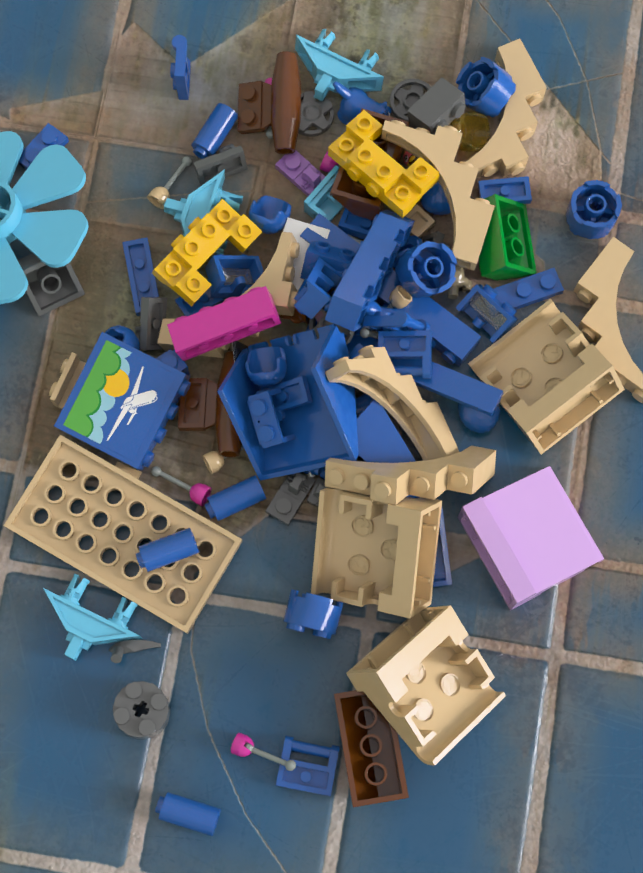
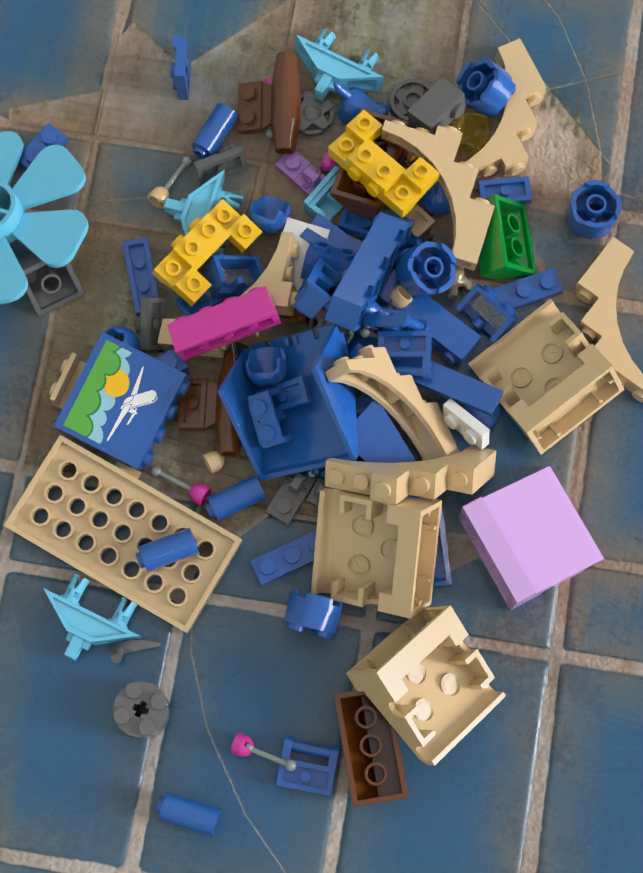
(285, 559): none -> blue plate
(471, 429): none -> white plate

